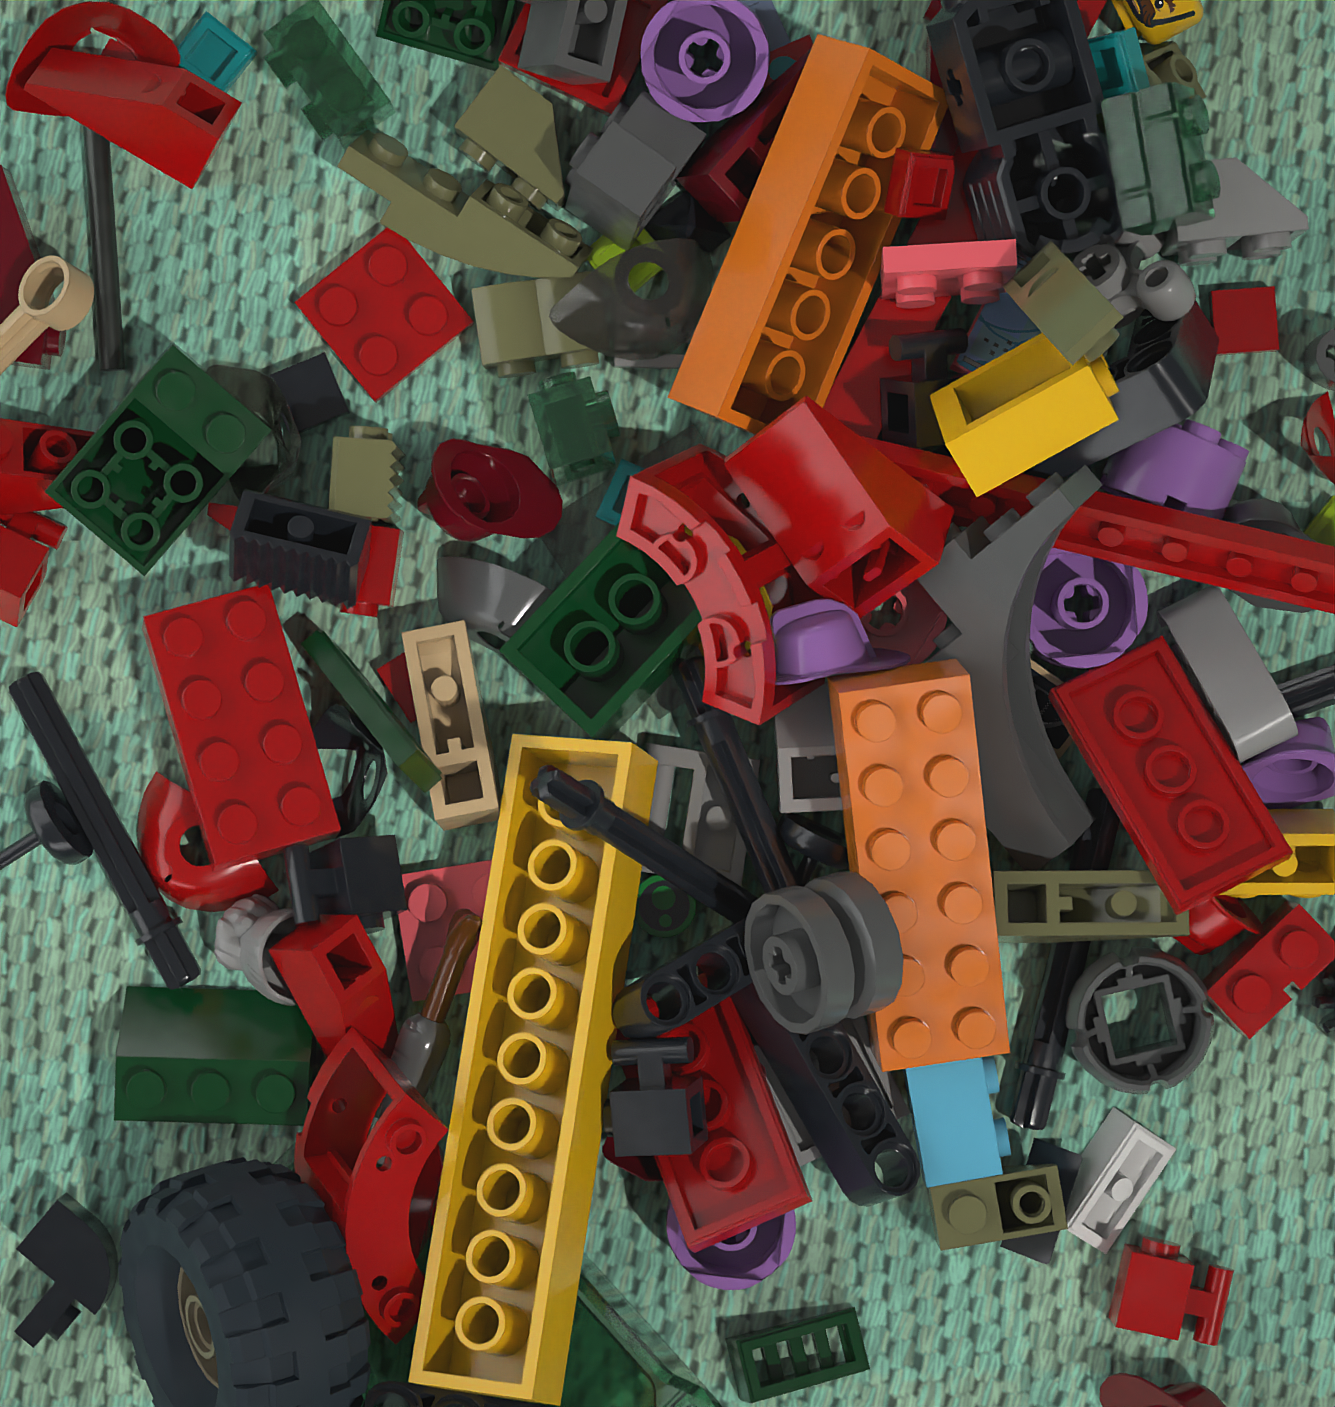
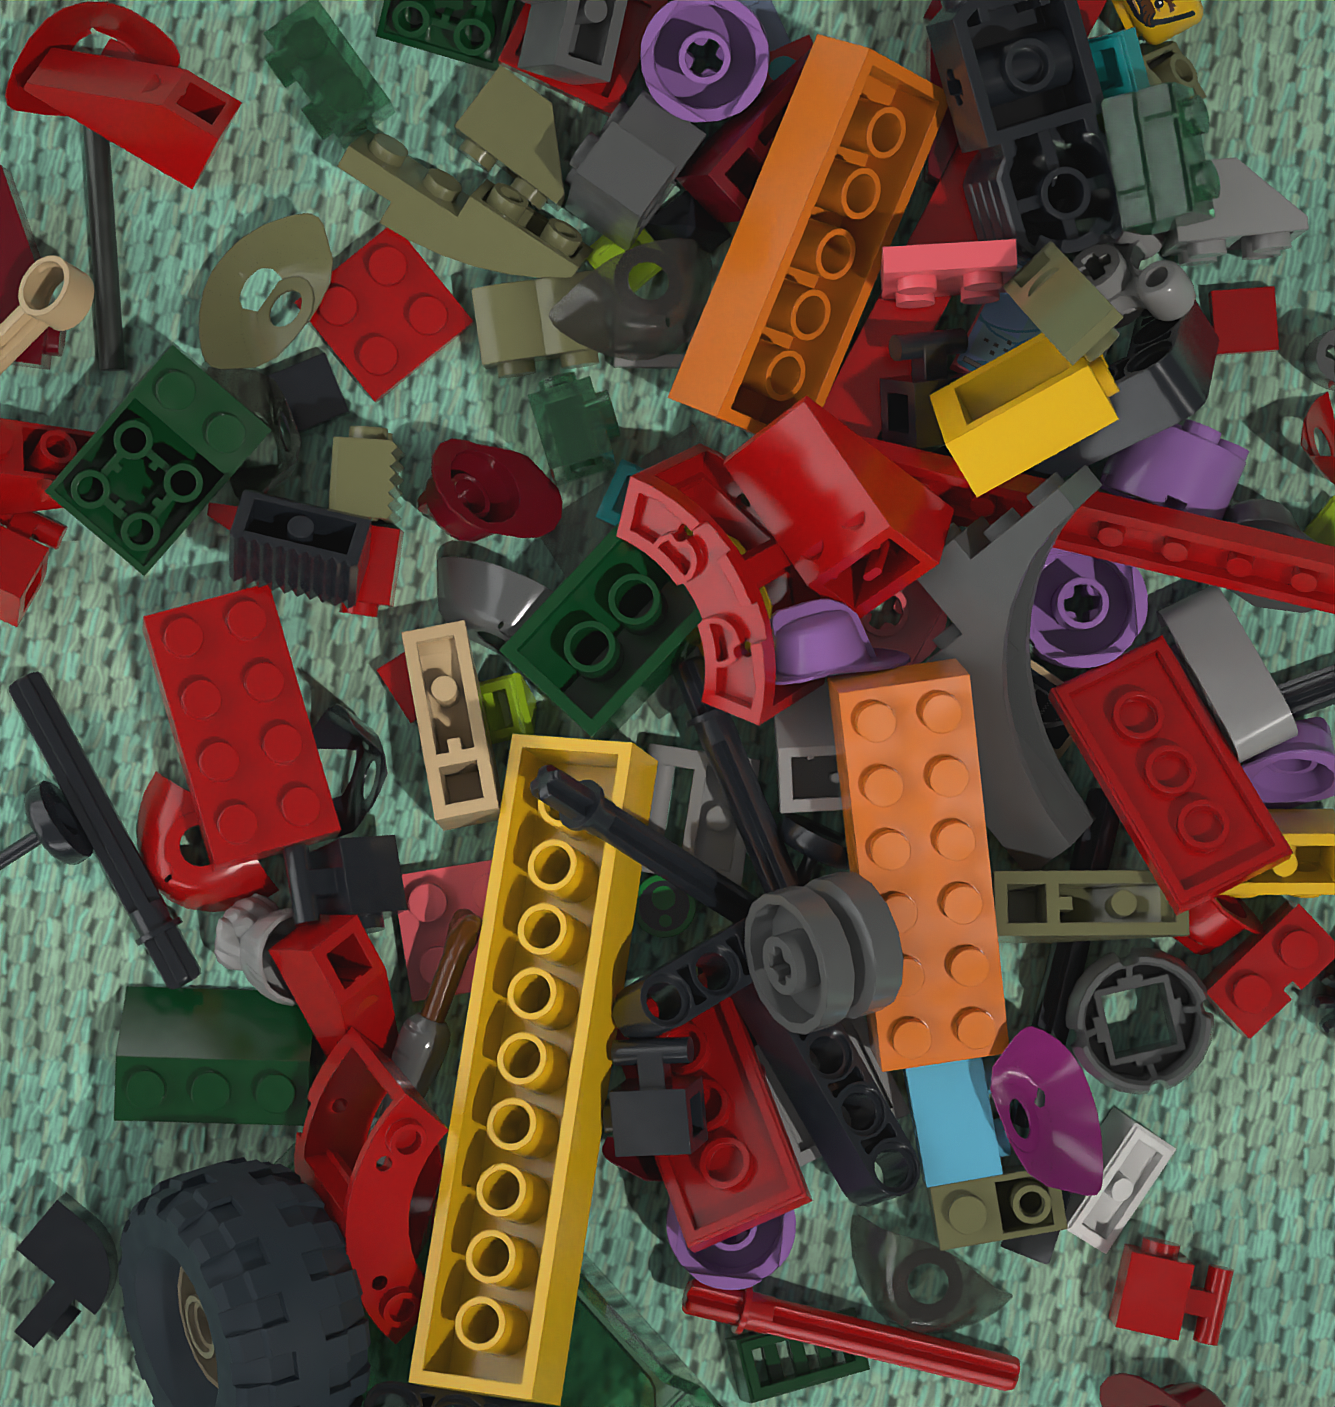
(215, 53): teal tile -> none
(247, 338): none -> olive piece
(372, 710): dark green tile -> none
(508, 707): none -> lime slope
(850, 1335): none -> red axle
(883, 1269): none -> clear smoke piece
(920, 184): red tile -> none
(1066, 1132): none -> magenta piece

